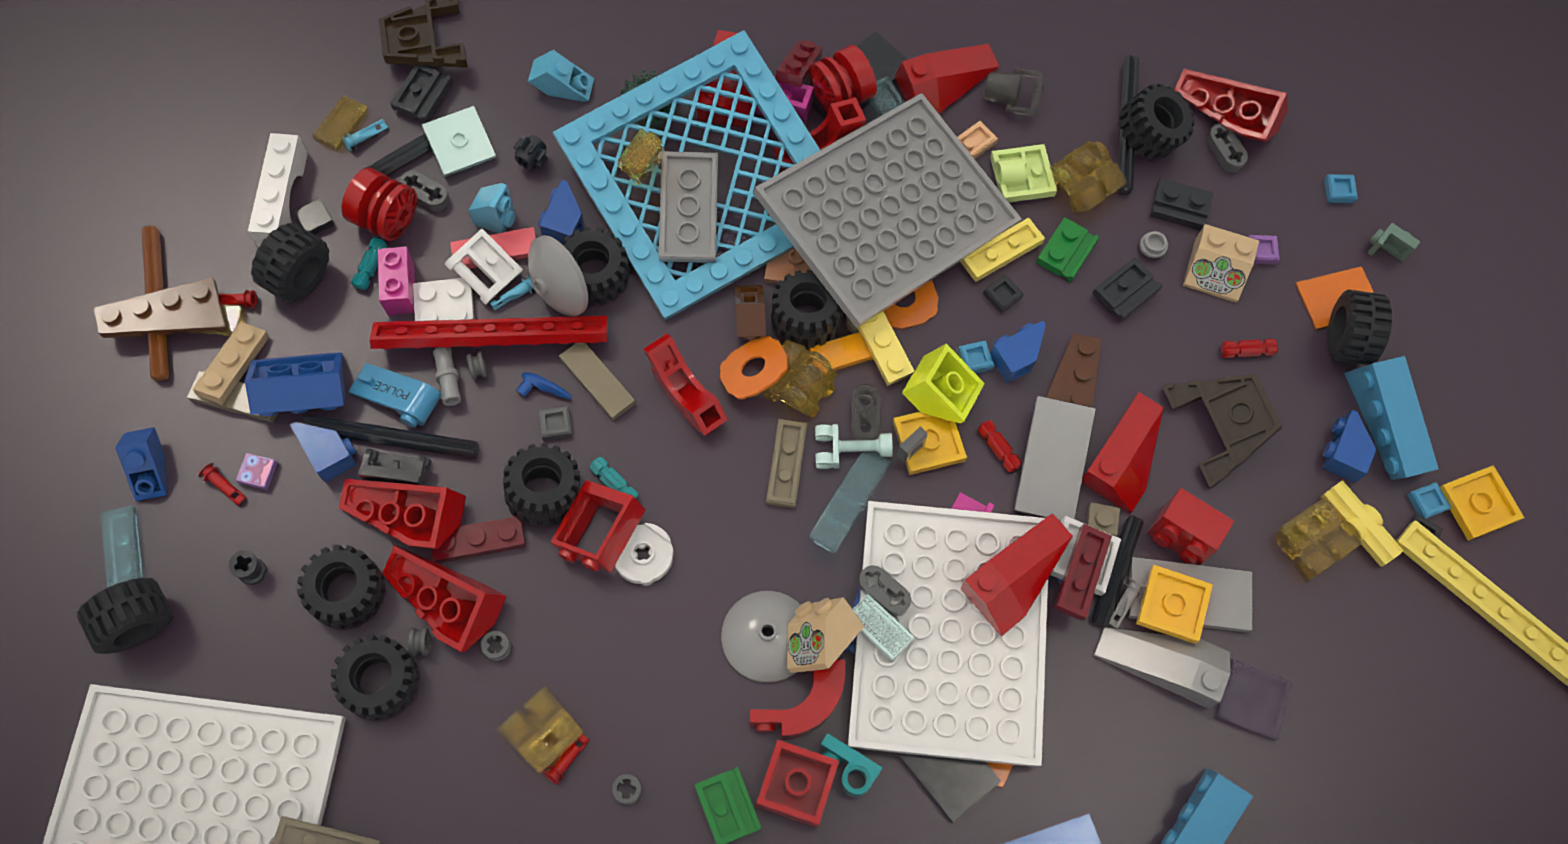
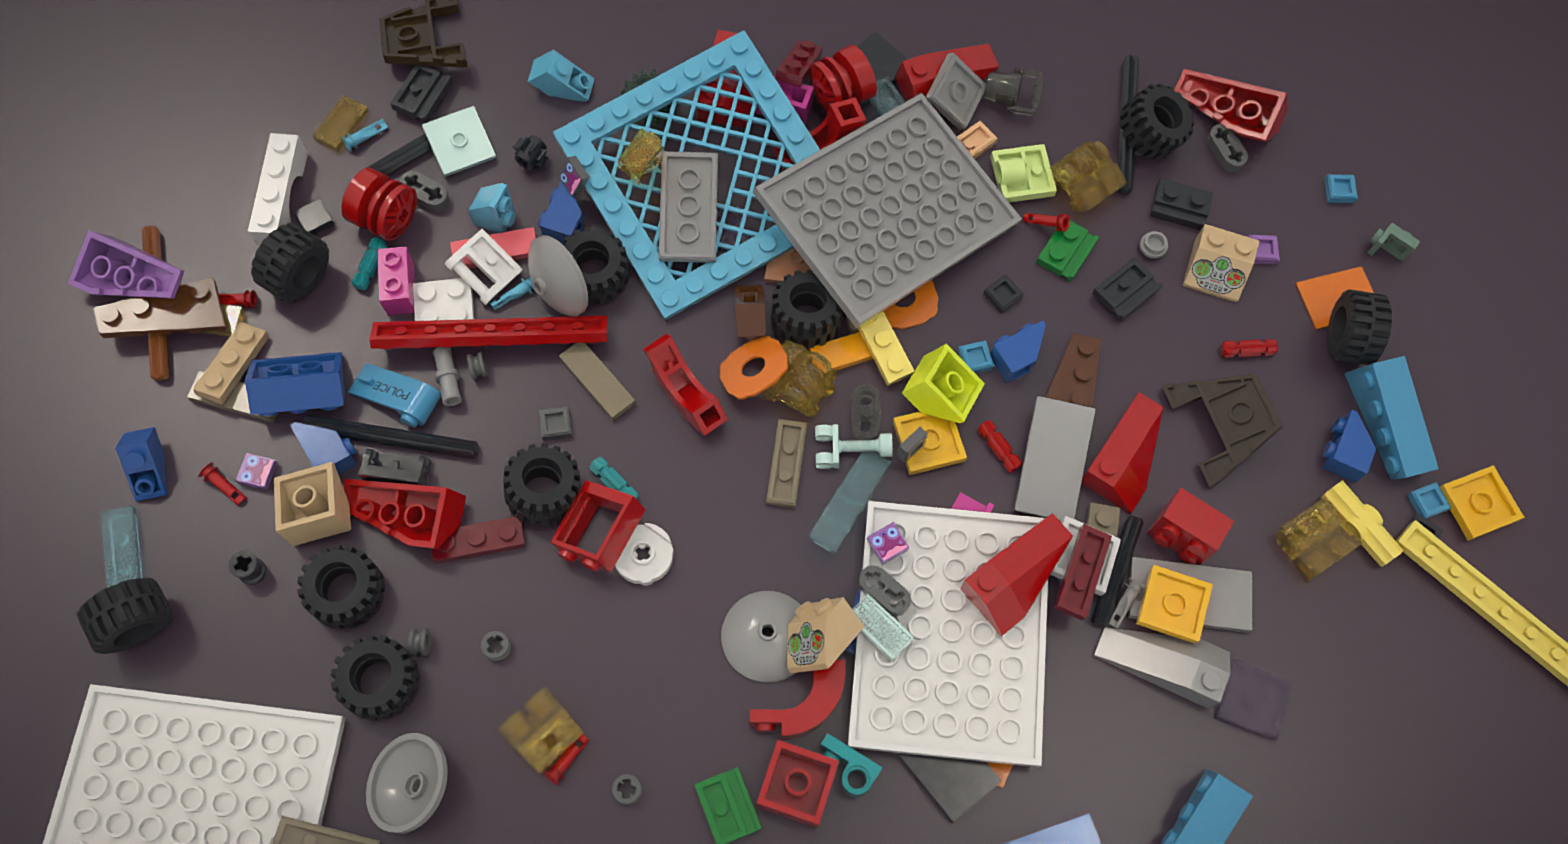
(122, 269): none -> medium lavender wedge
(311, 504): none -> tan slope
(406, 783): none -> light grey dish
(450, 602): red wedge -> none
(542, 384): blue bar -> none
(573, 176): none -> dark grey tile
(887, 543): none -> tile
(956, 91): none -> light grey tile
(1003, 249): light yellow plate -> none
(1061, 221): none -> red piece

